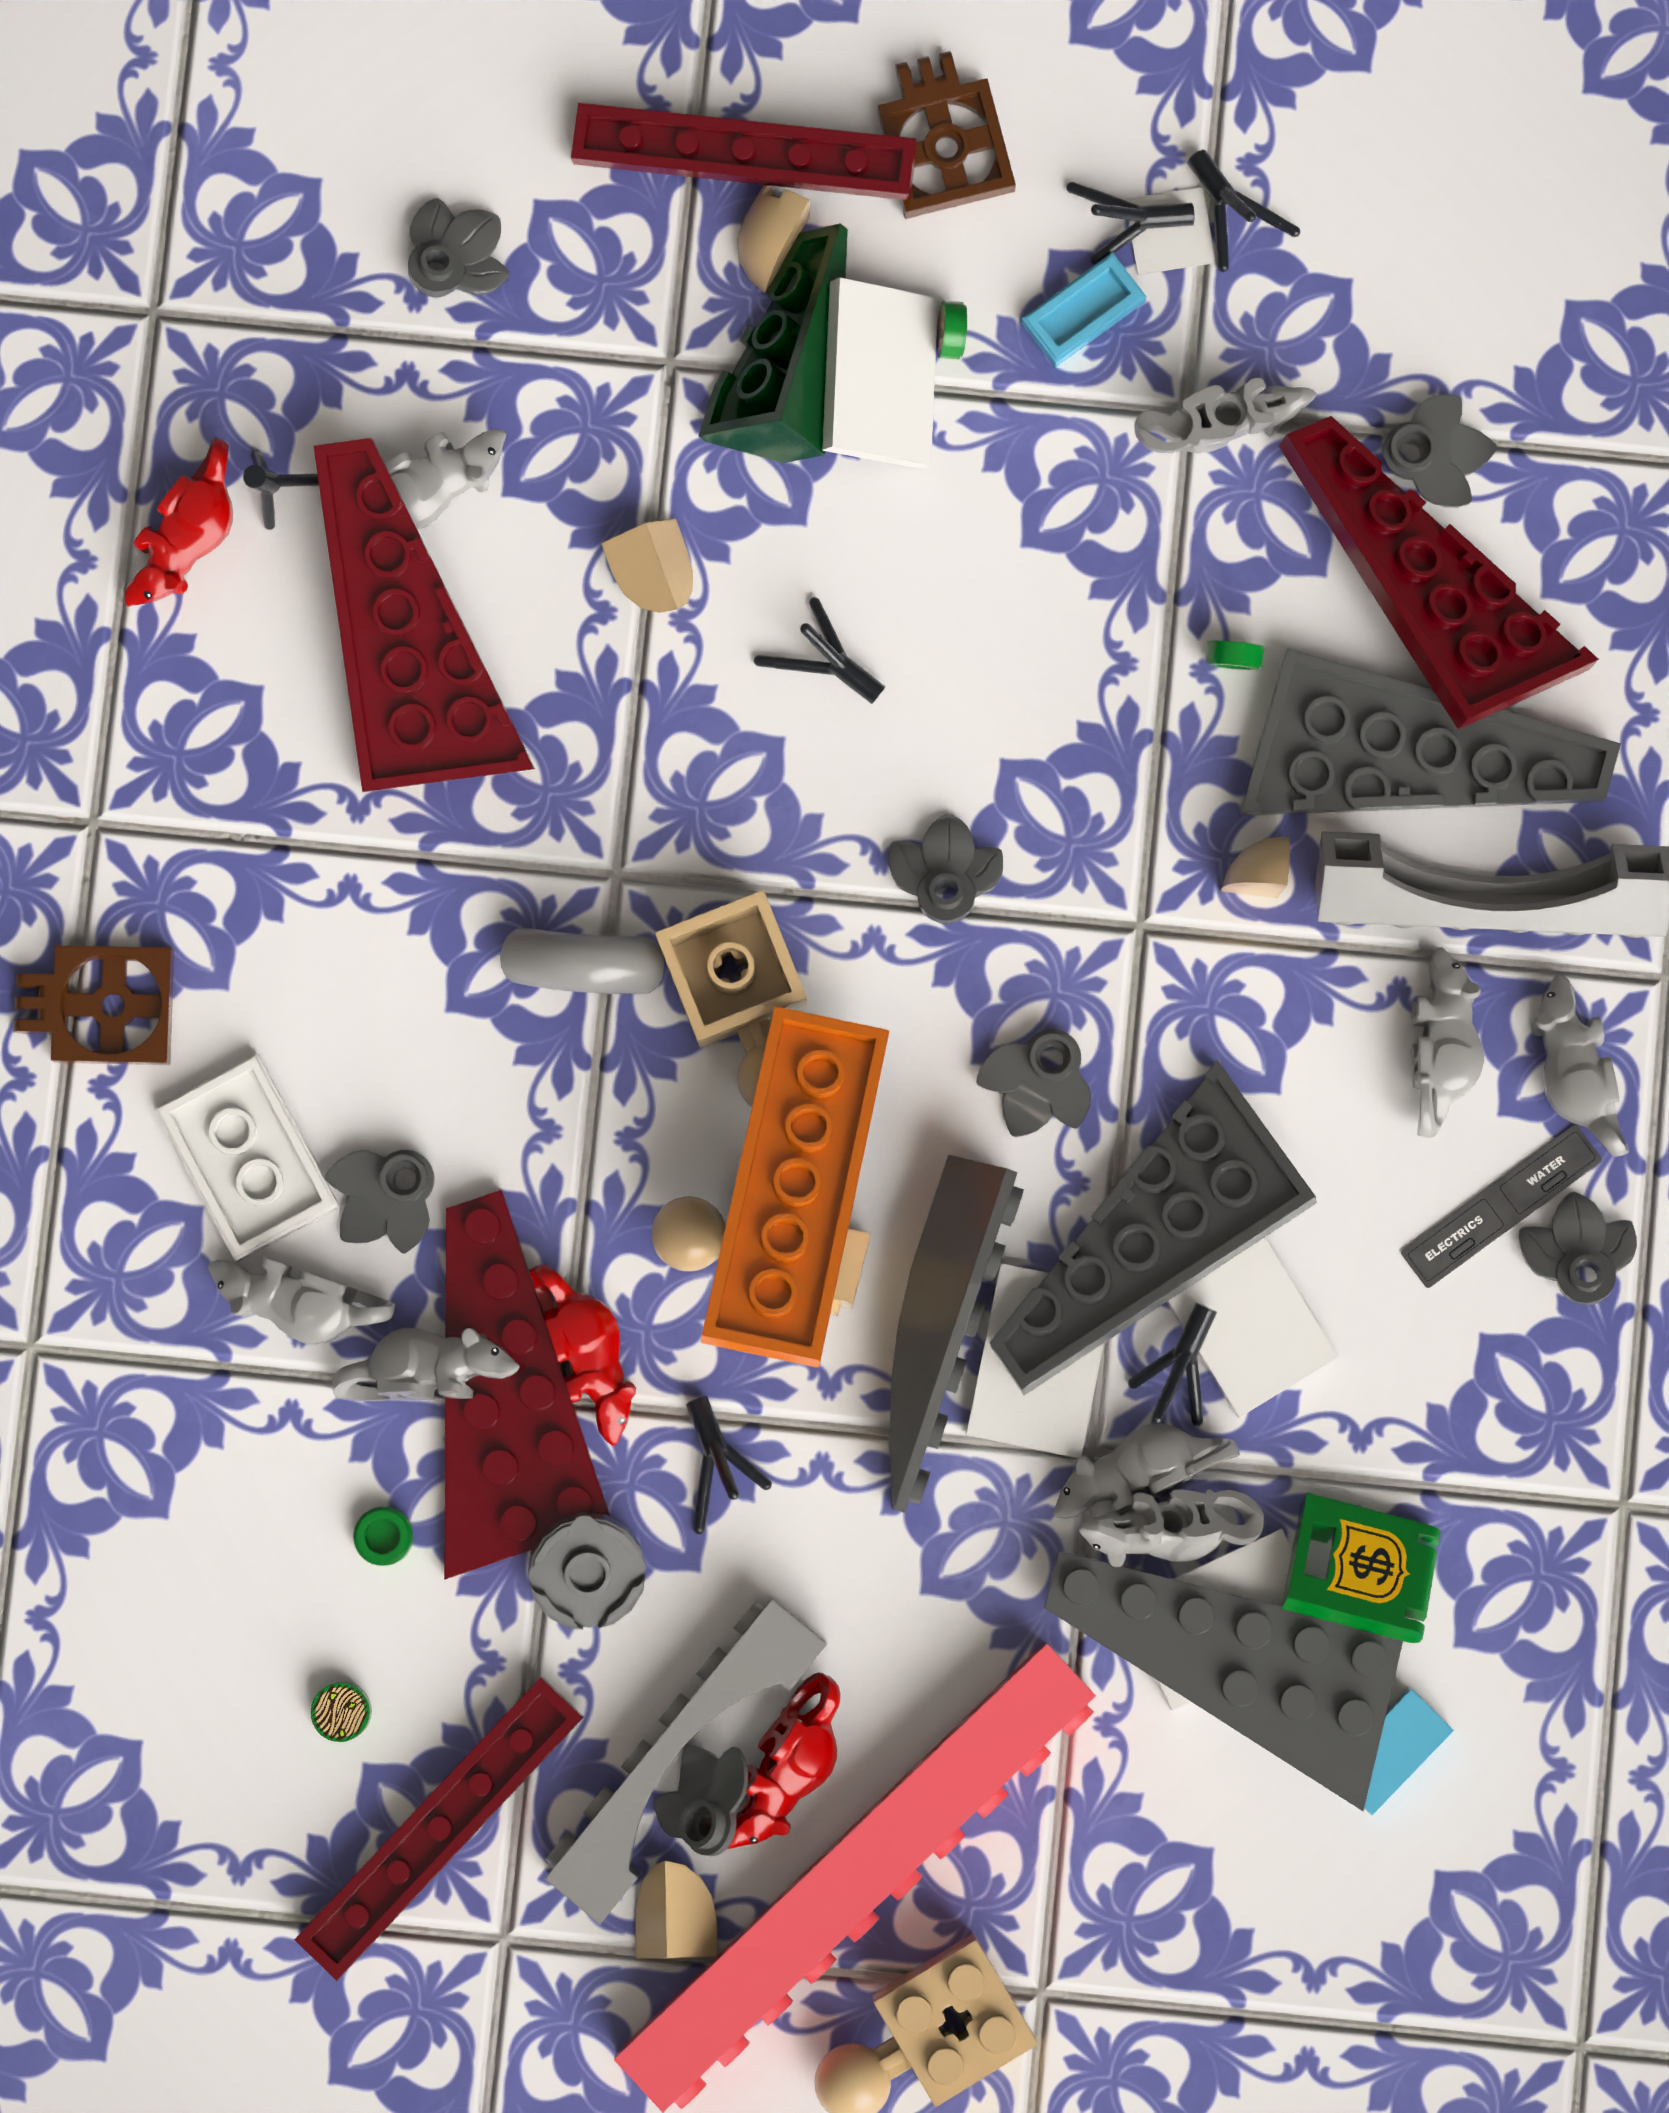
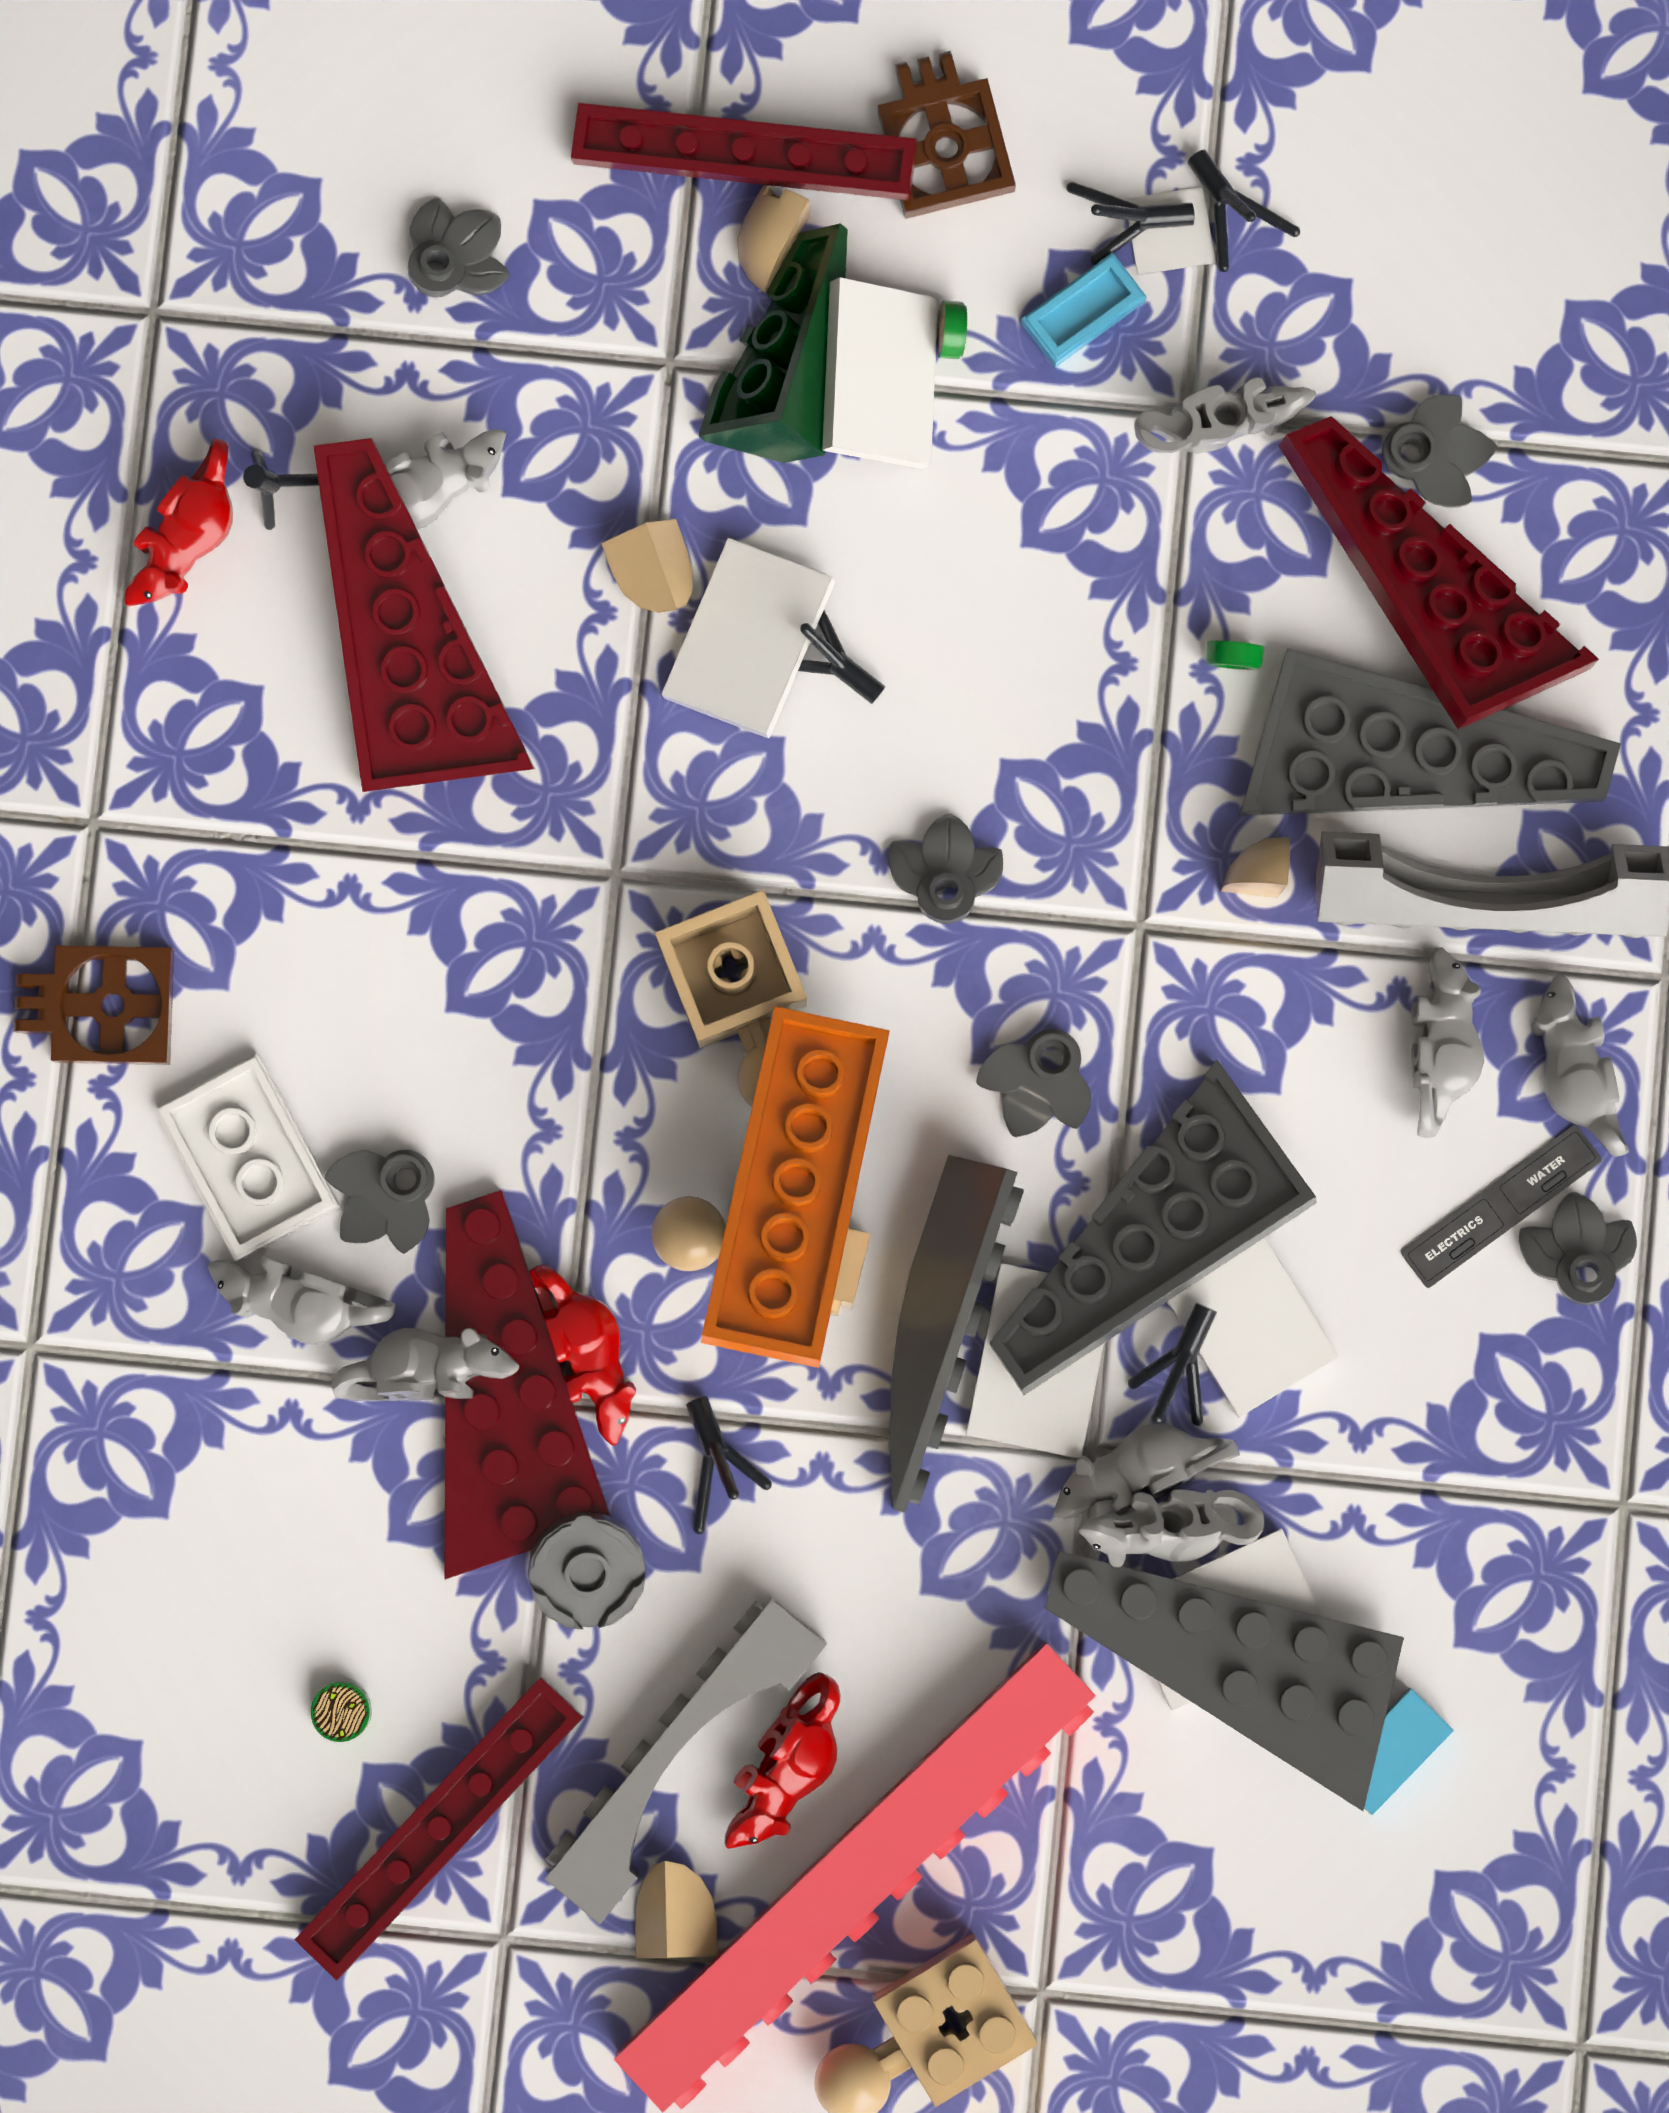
(383, 1536): green tile -> none
(582, 962): light grey cylinder -> none
(705, 1800): dark grey plate -> none
(748, 638): none -> white tile
(1374, 1572): green container -> none

